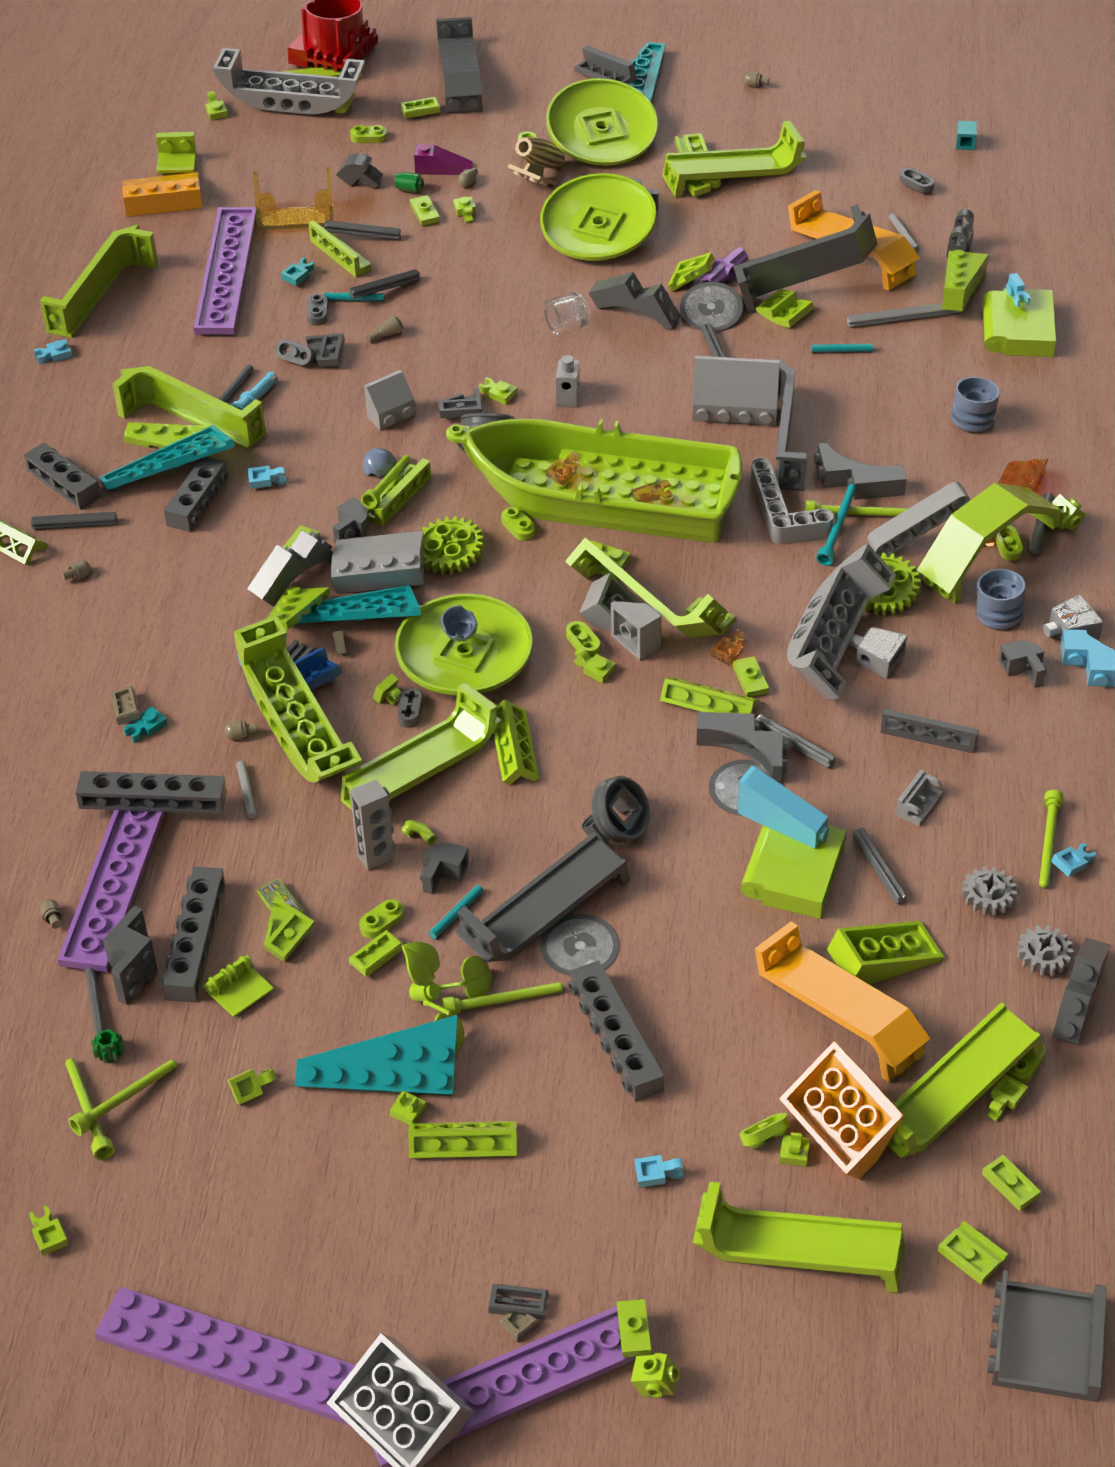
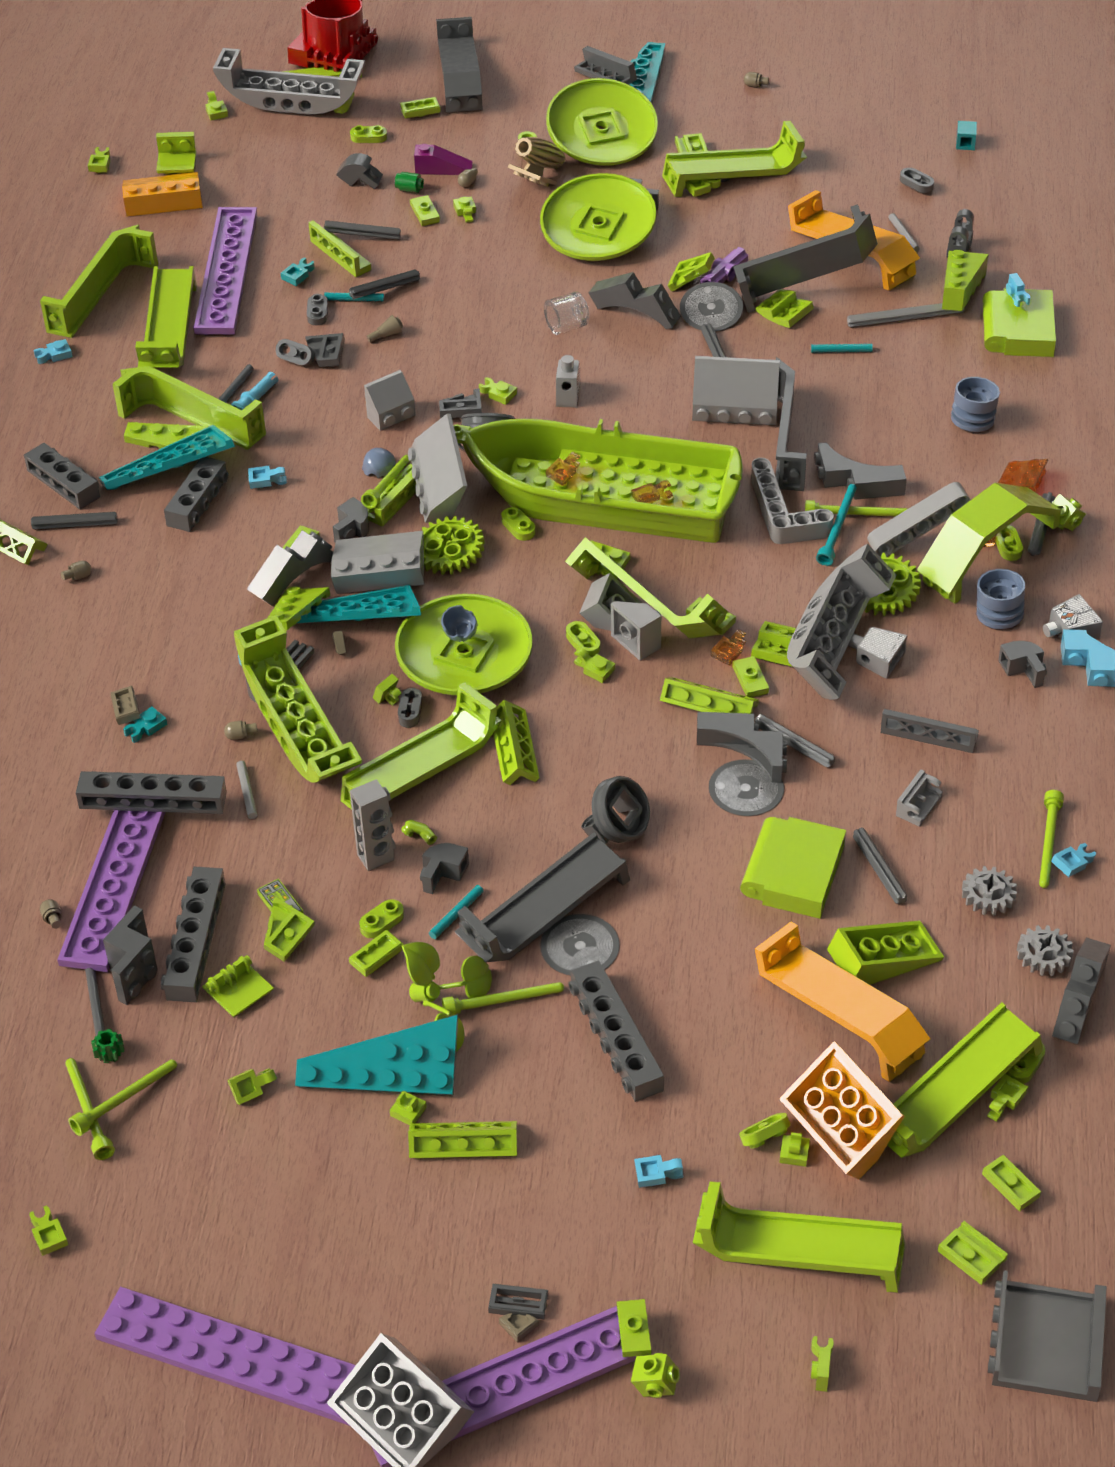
(99, 162): none -> lime plate
(167, 318): none -> lime panel
(273, 218): clear yellow windscreen -> none
(317, 669): blue bracket -> none
(438, 470): none -> light grey slope
(773, 643): none -> lime slope
(780, 809): medium azure slope -> none
(820, 1368): none -> lime plate

